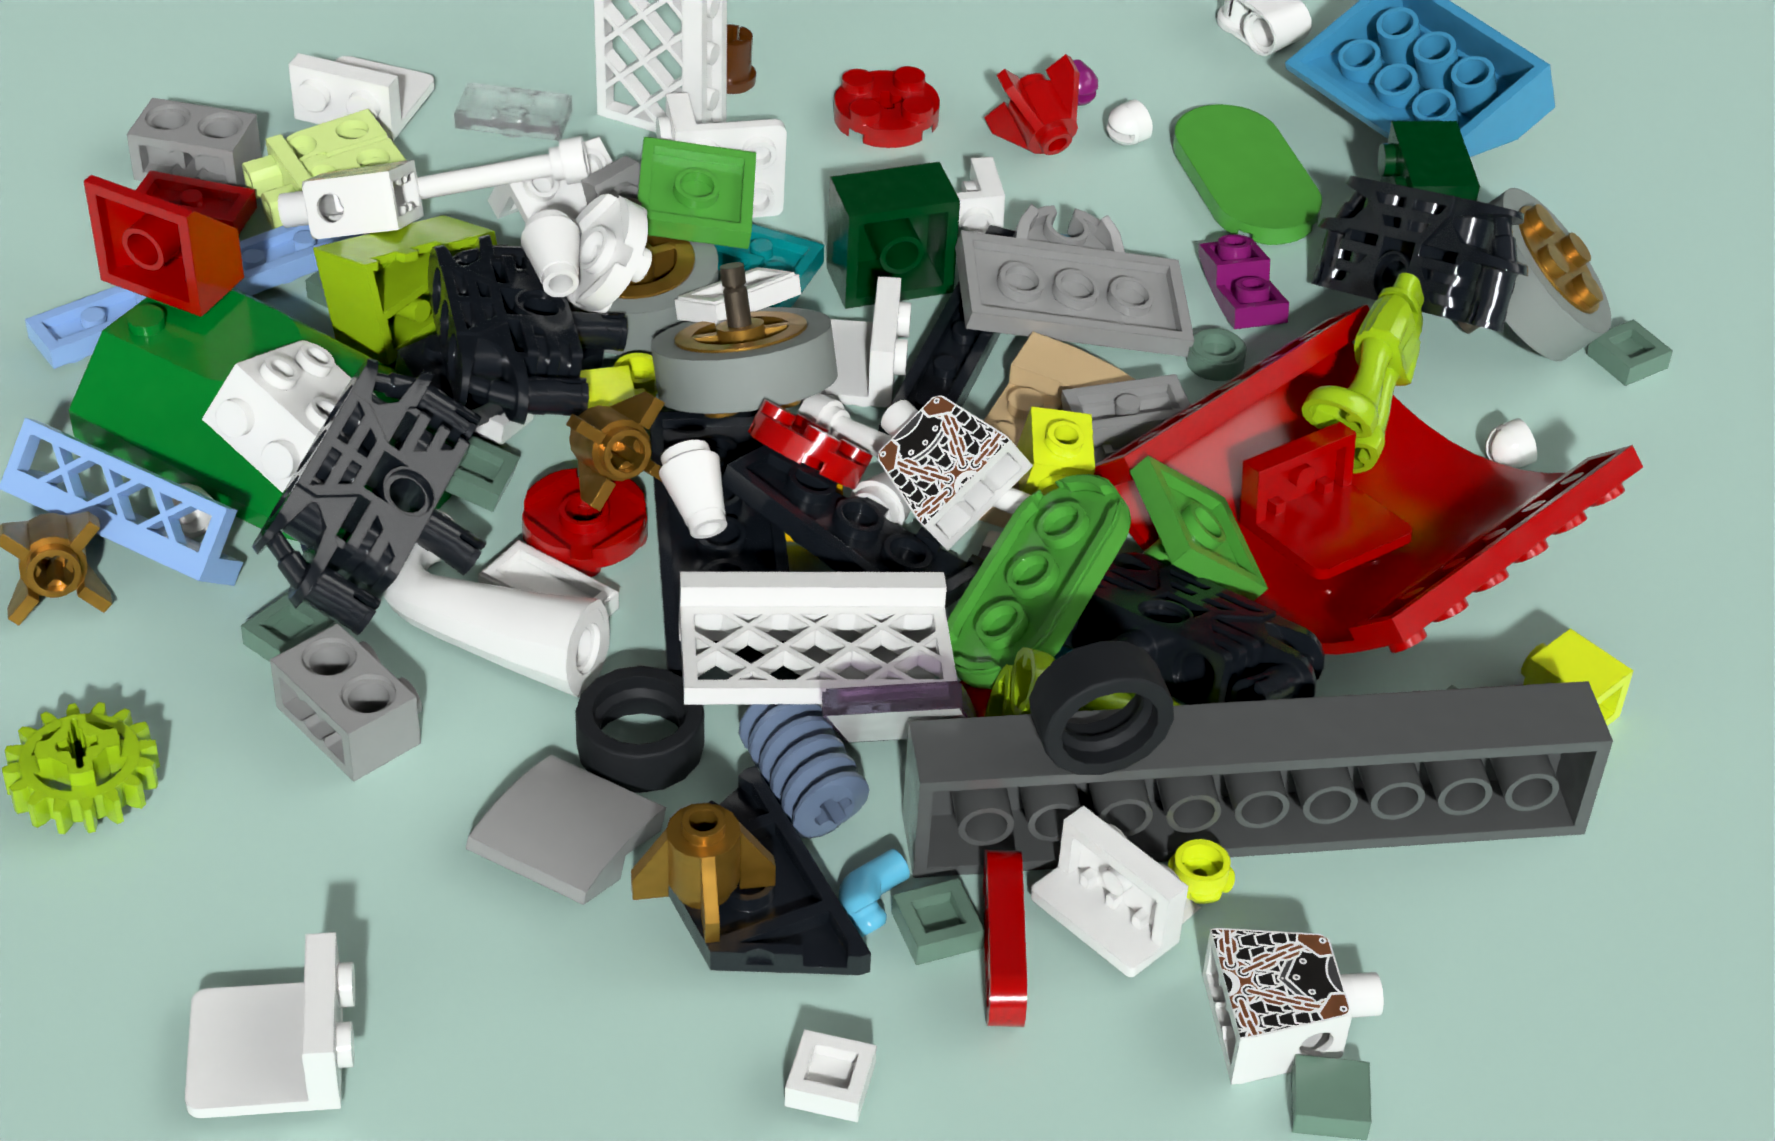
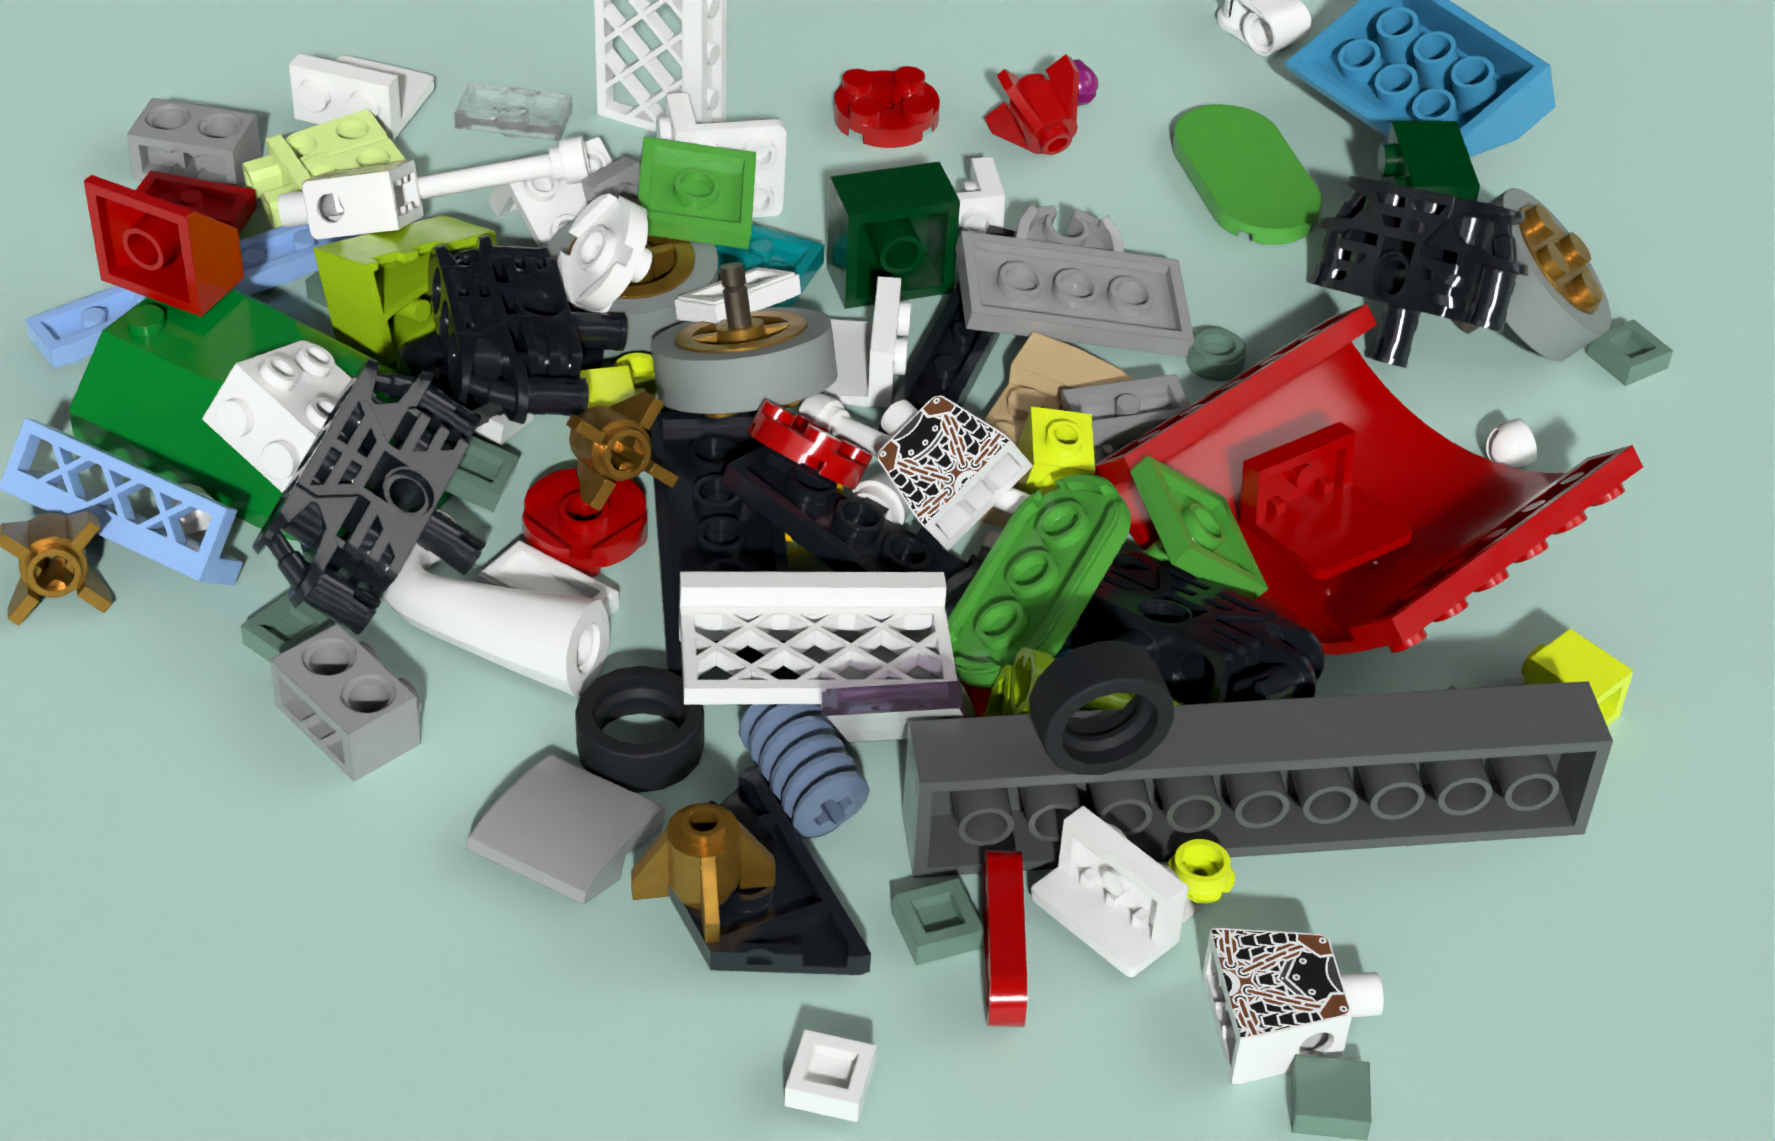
(48, 776): lime gear -> none
(273, 1042): white bracket -> none
(553, 250): white cone -> none
(695, 485): white cone -> none
(740, 72): reddish brown bush -> none
(865, 886): medium azure arm -> none
(1129, 123): white hinge -> none
(1240, 282): magenta slope -> none
(1386, 358): lime piece -> none

